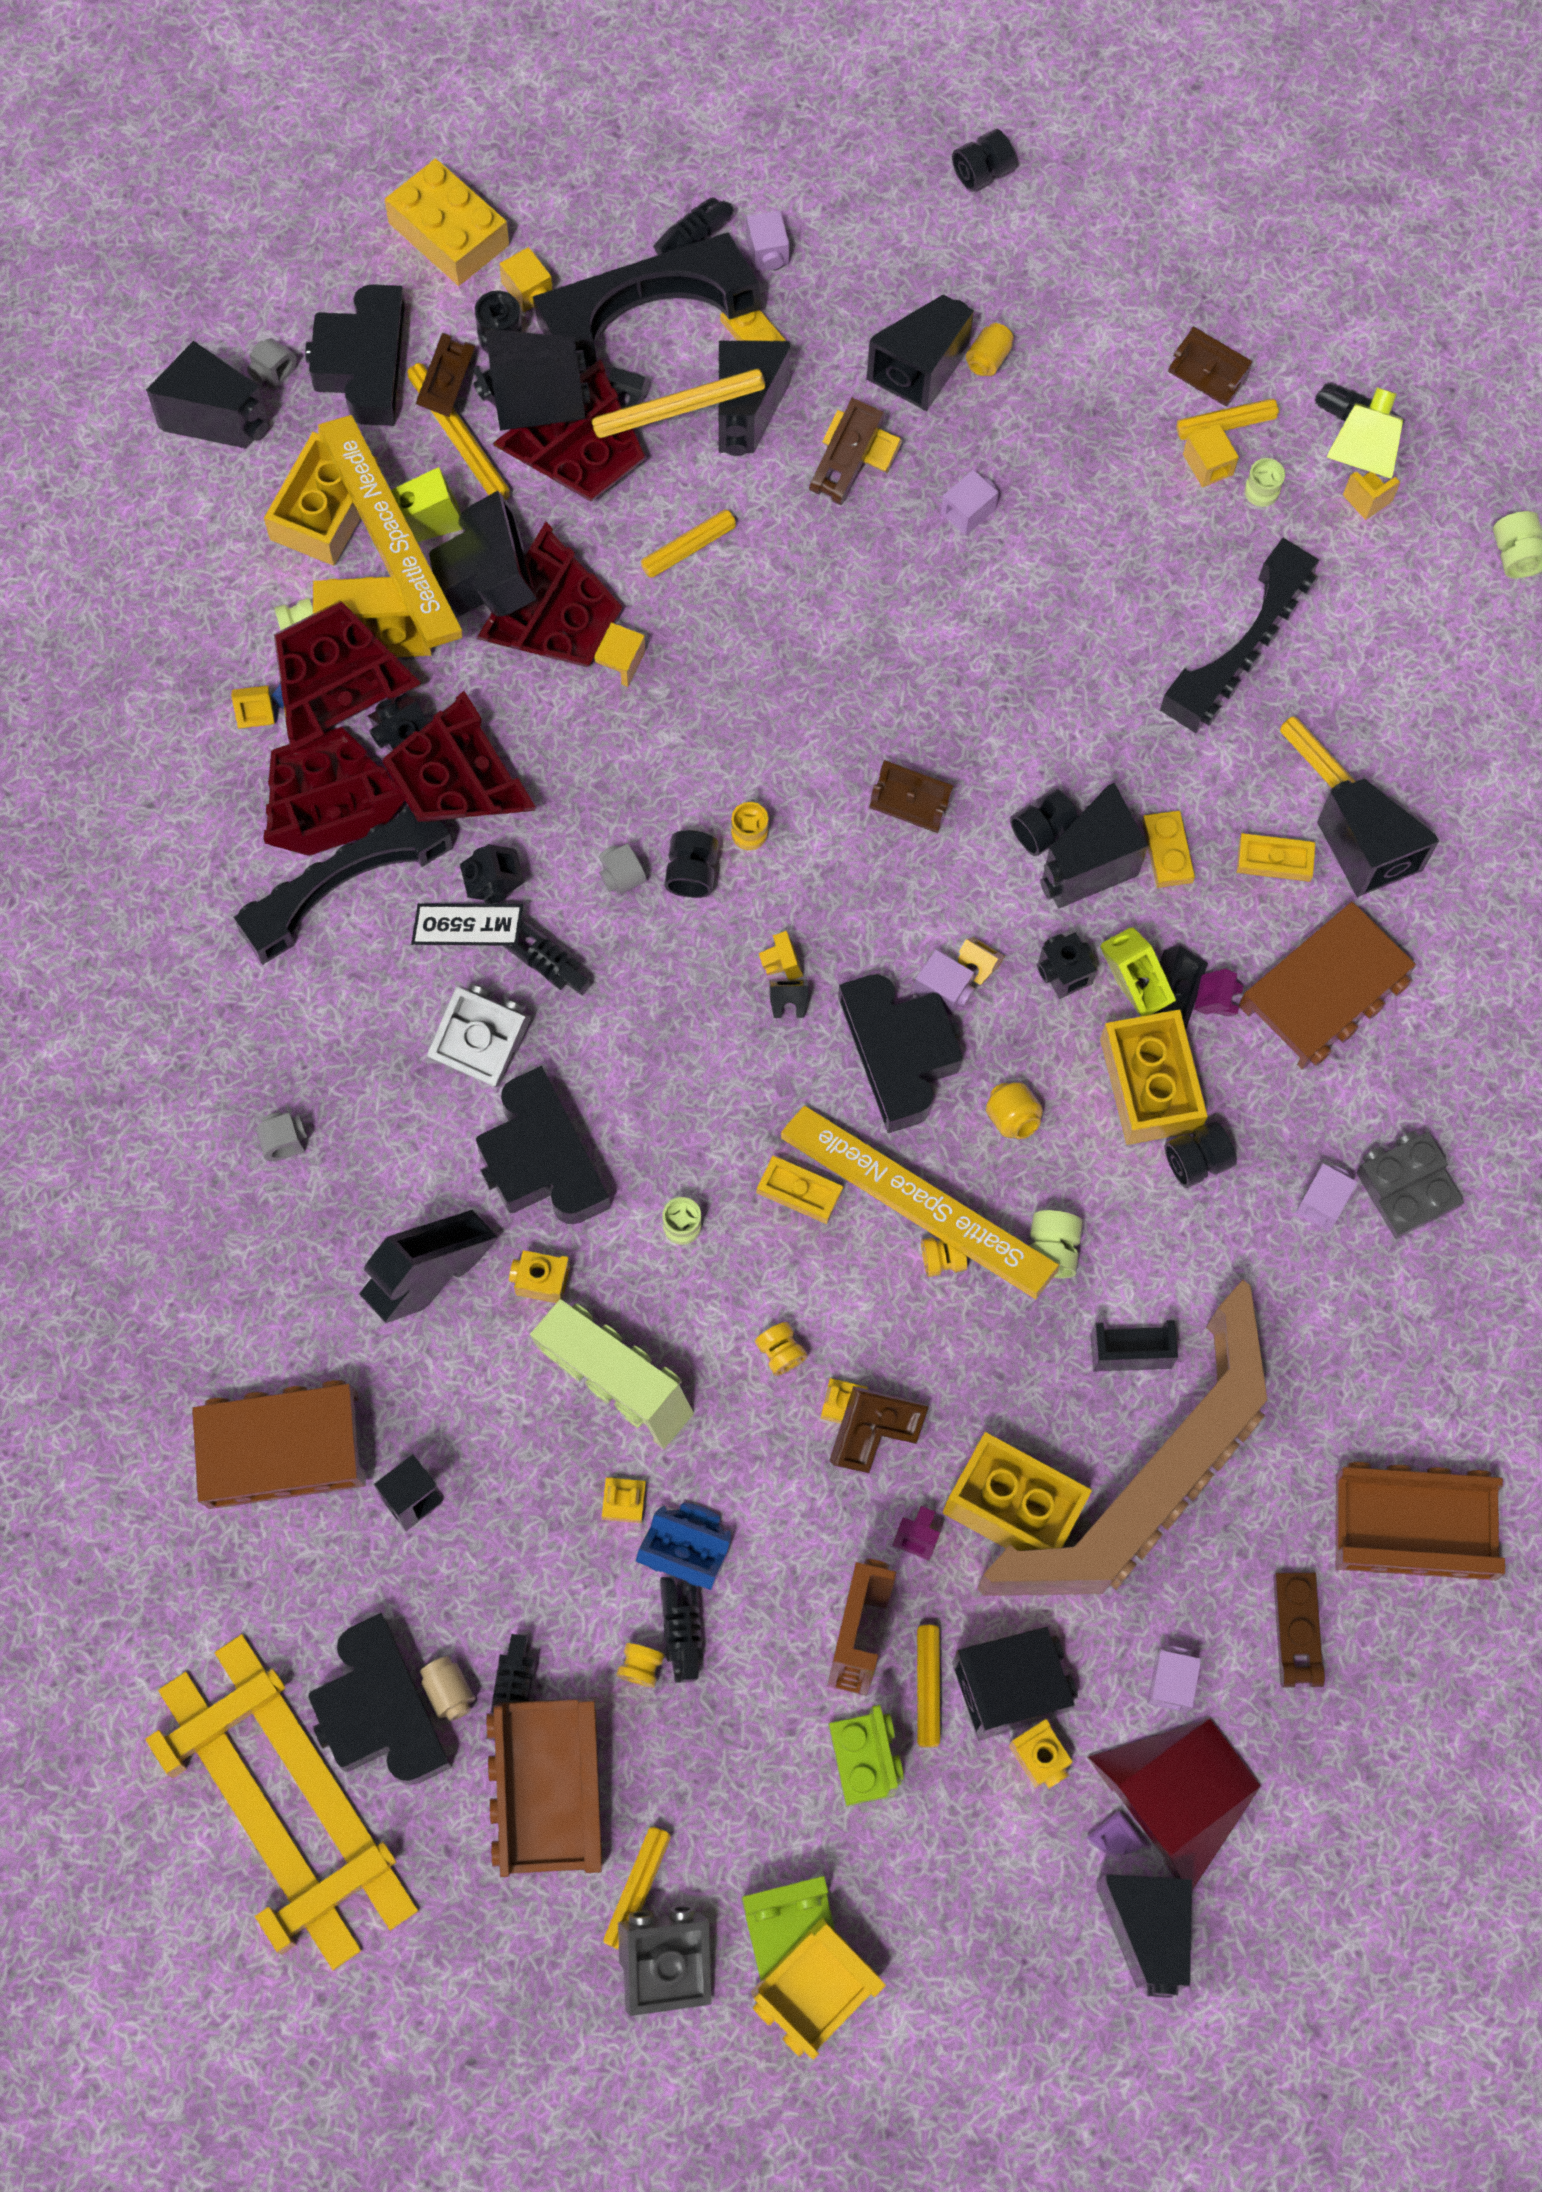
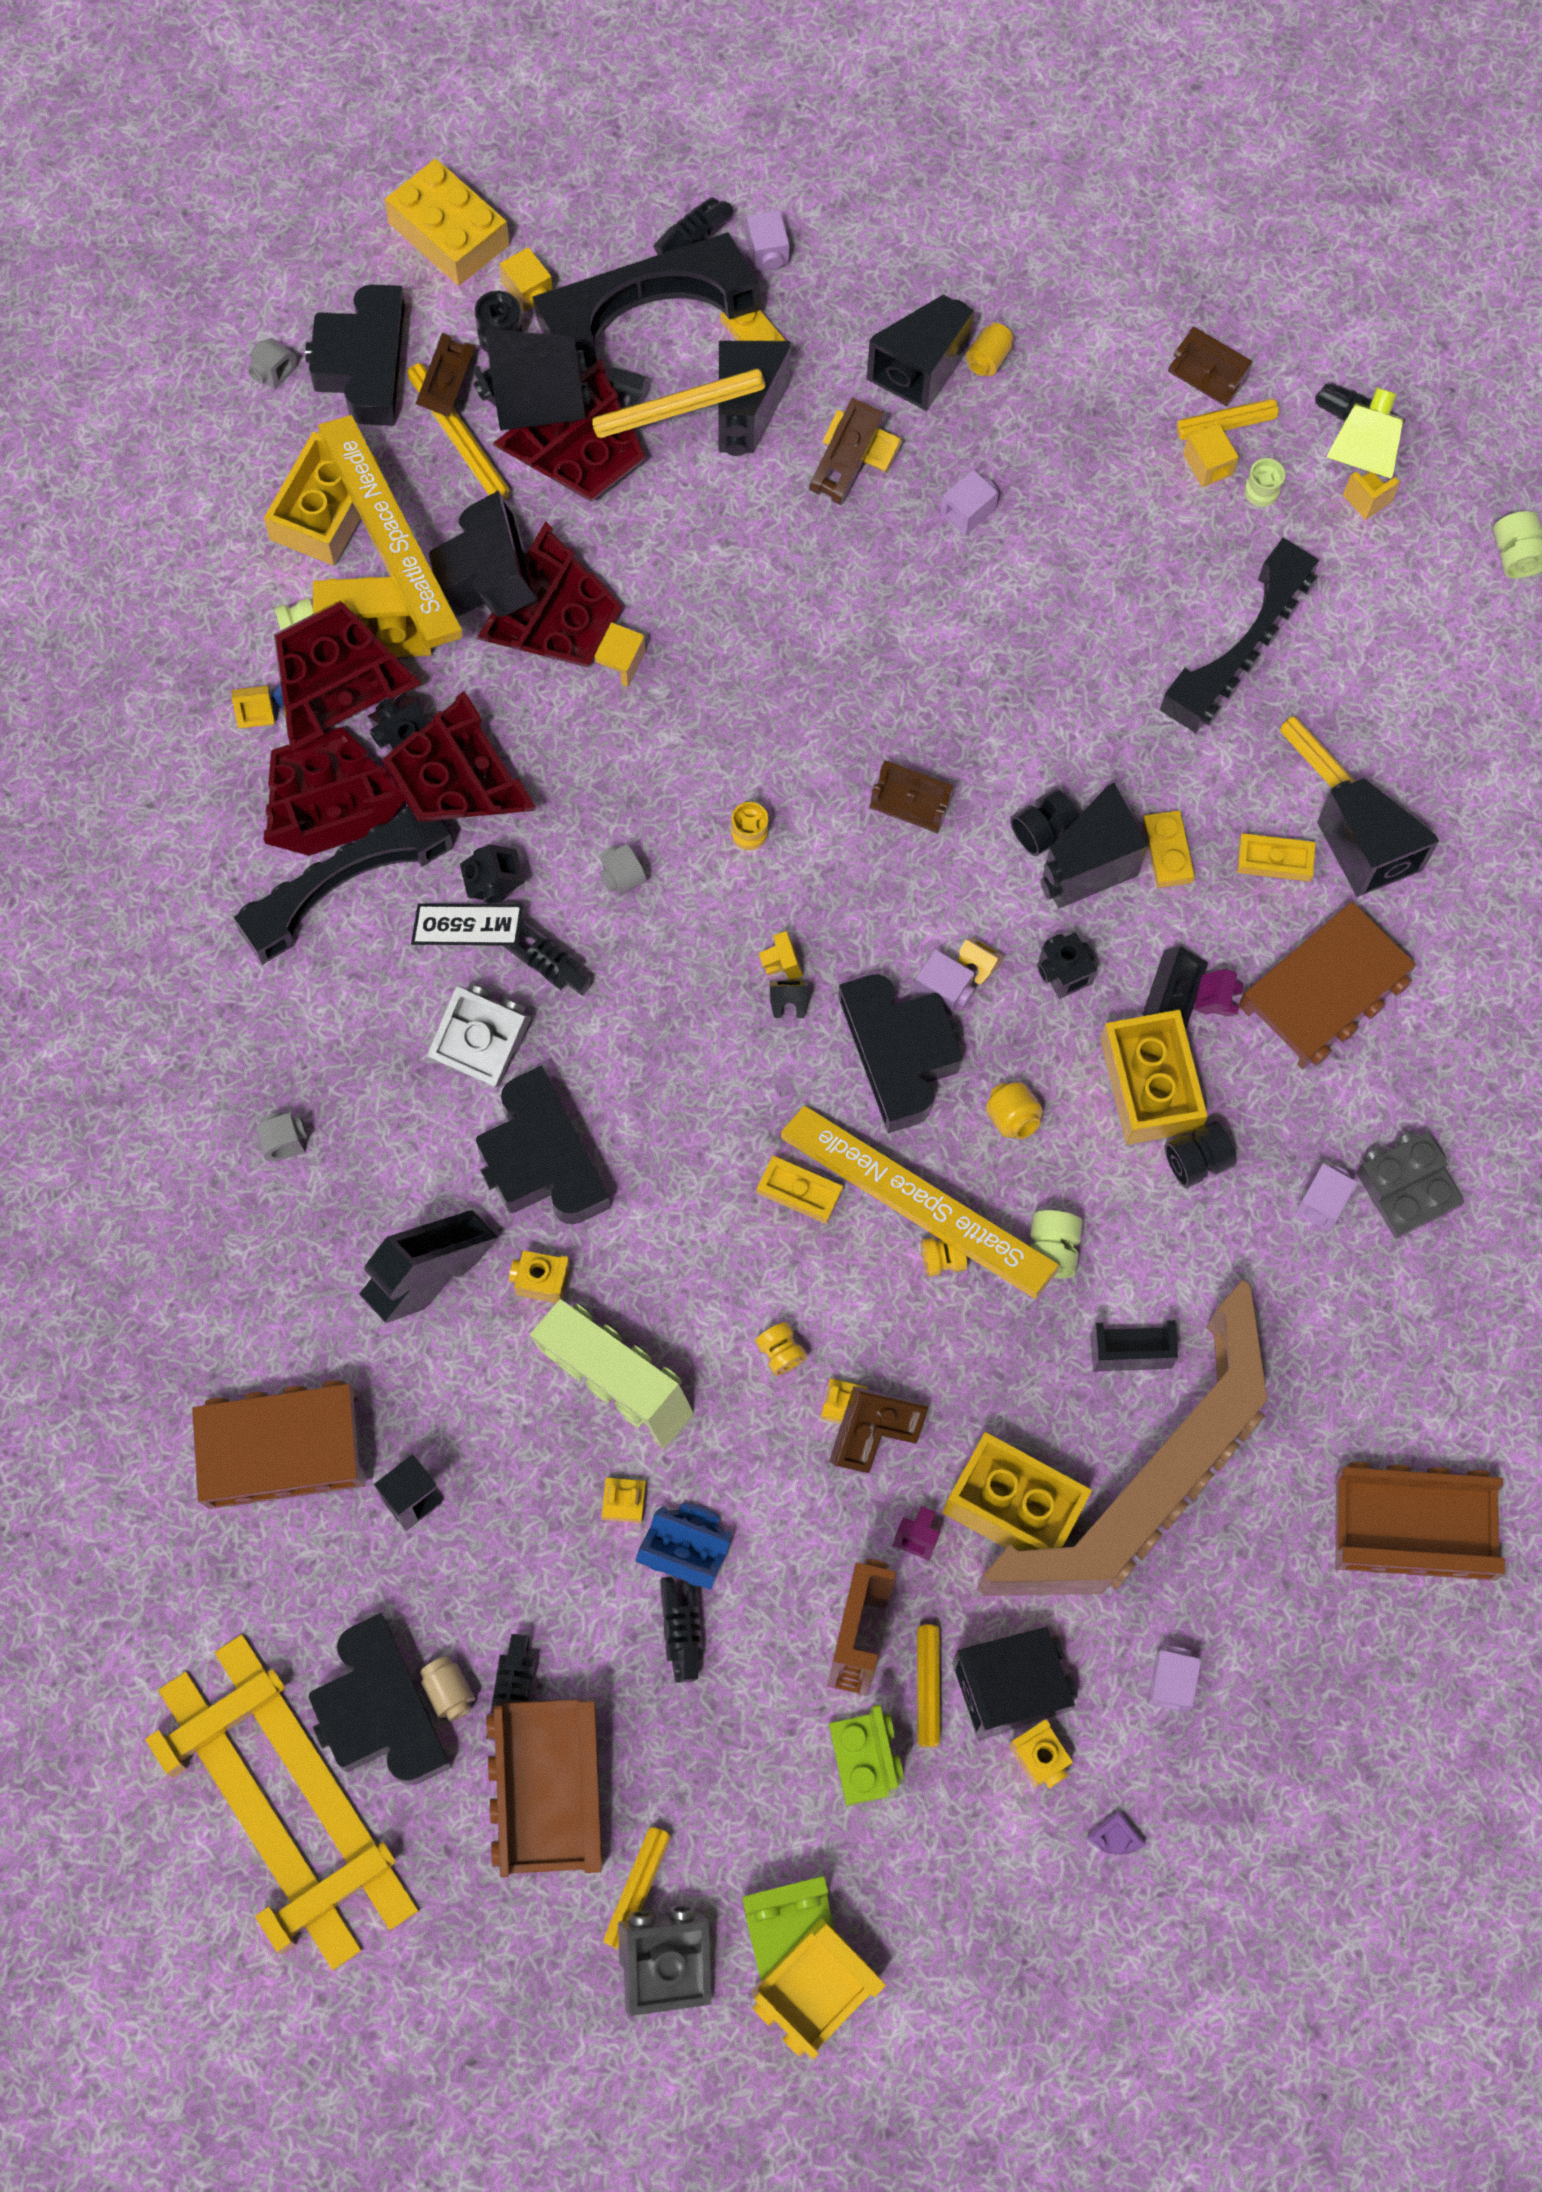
(208, 400): black slope -> none
(428, 505): neon yellow torso -> none
(640, 1665): yellow wheel -> none
(682, 1212): yellowish green wheel -> none
(688, 543): yellow axle -> none
(692, 862): black wheel -> none
(985, 159): black wheel -> none
(1133, 958): neon yellow torso -> none
(1151, 1928): black slope -> none
(1182, 1791): dark red wedge -> none
(1298, 1628): reddish brown plate -> none

